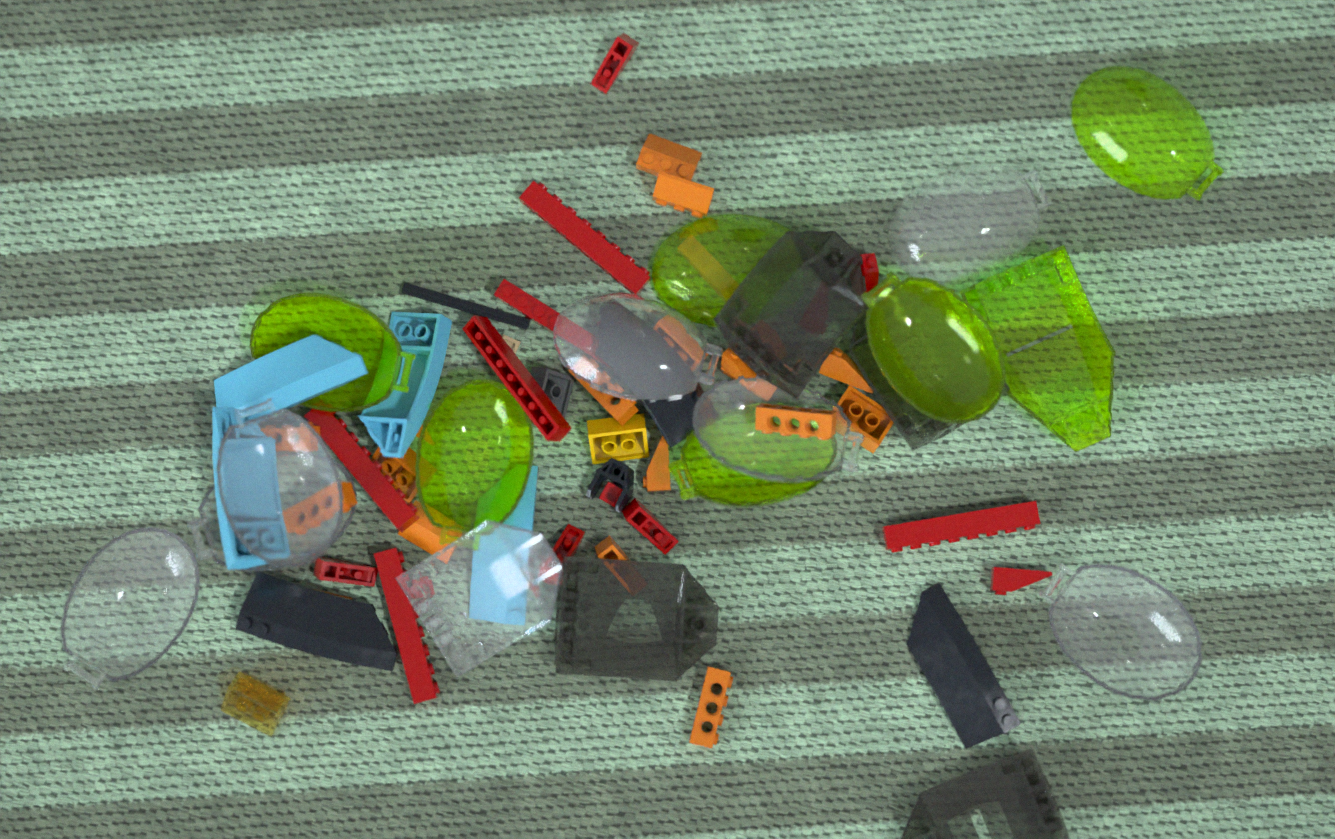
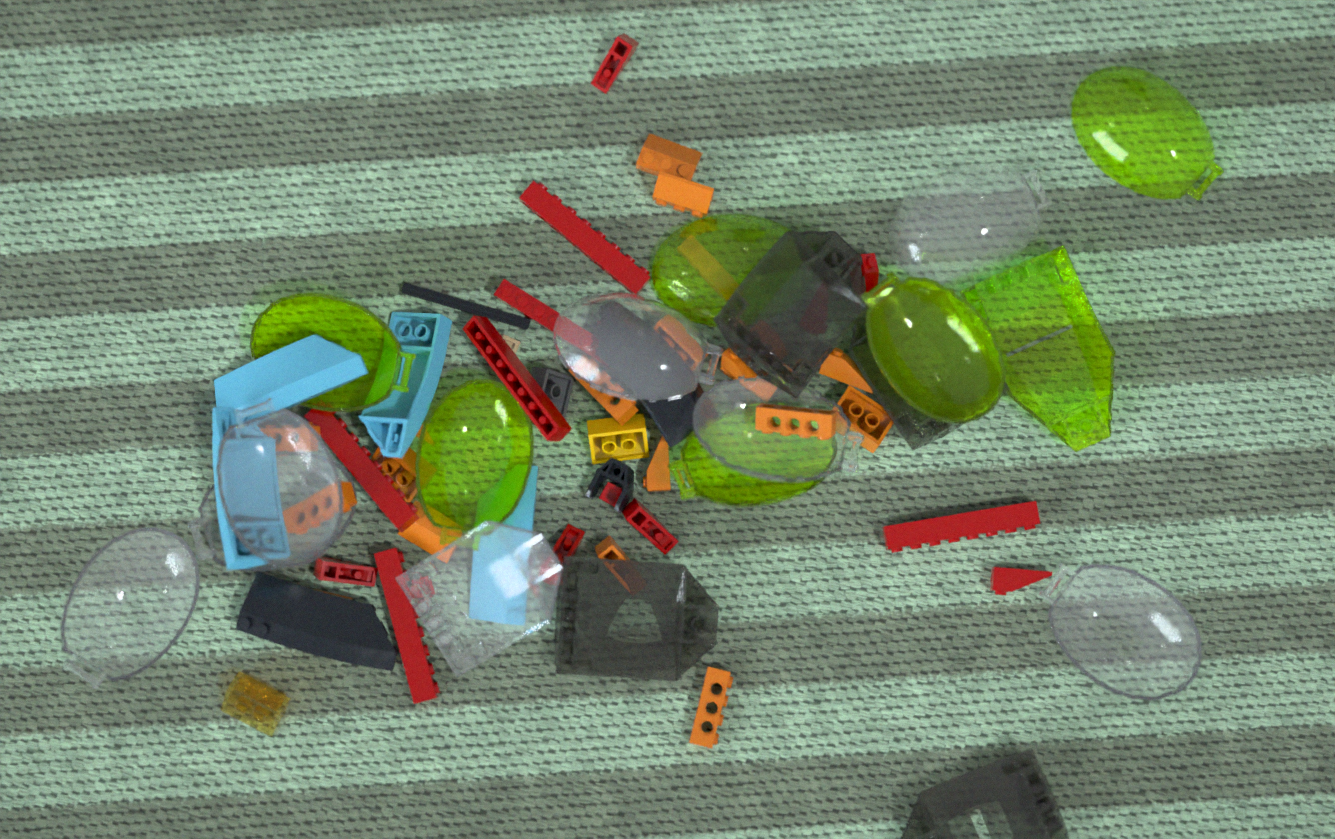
(958, 670): black slope -> none

